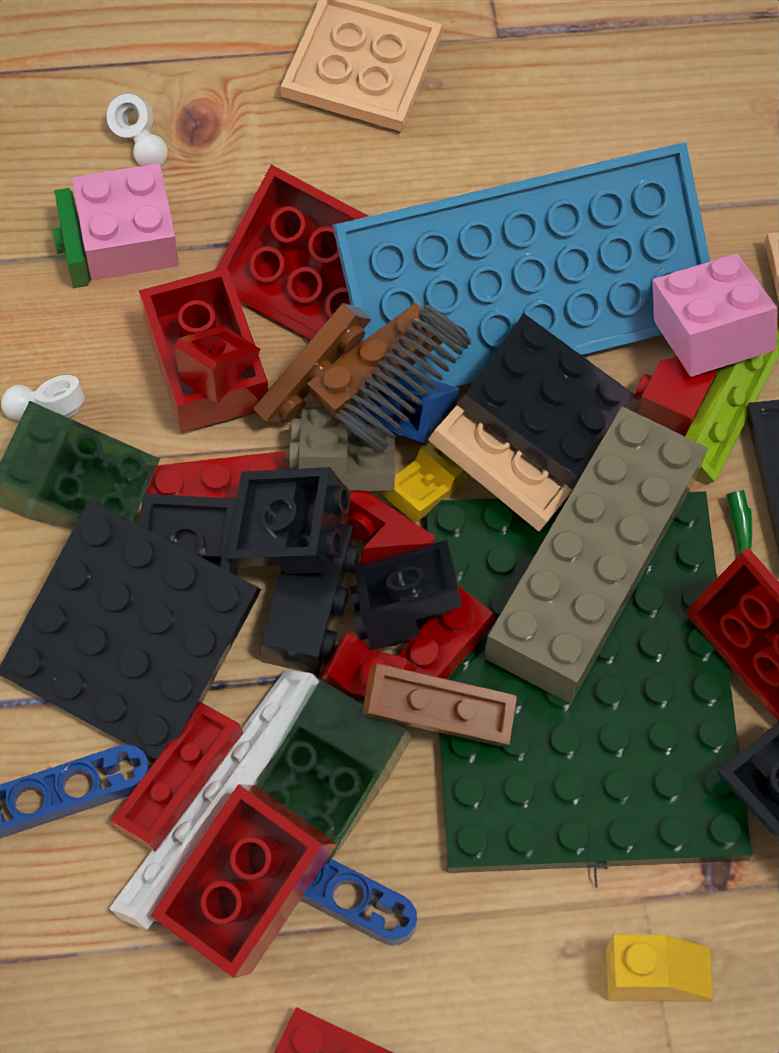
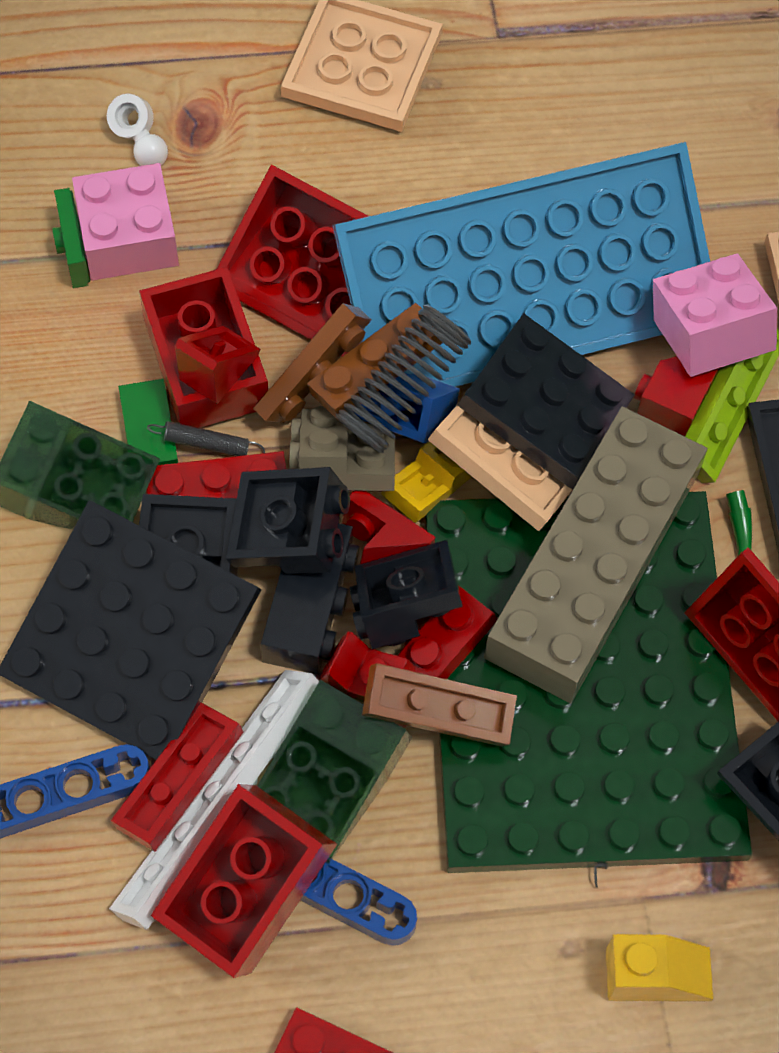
(59, 394): white plate -> none
(146, 405): none -> green tile
(205, 439): none -> dark grey piece

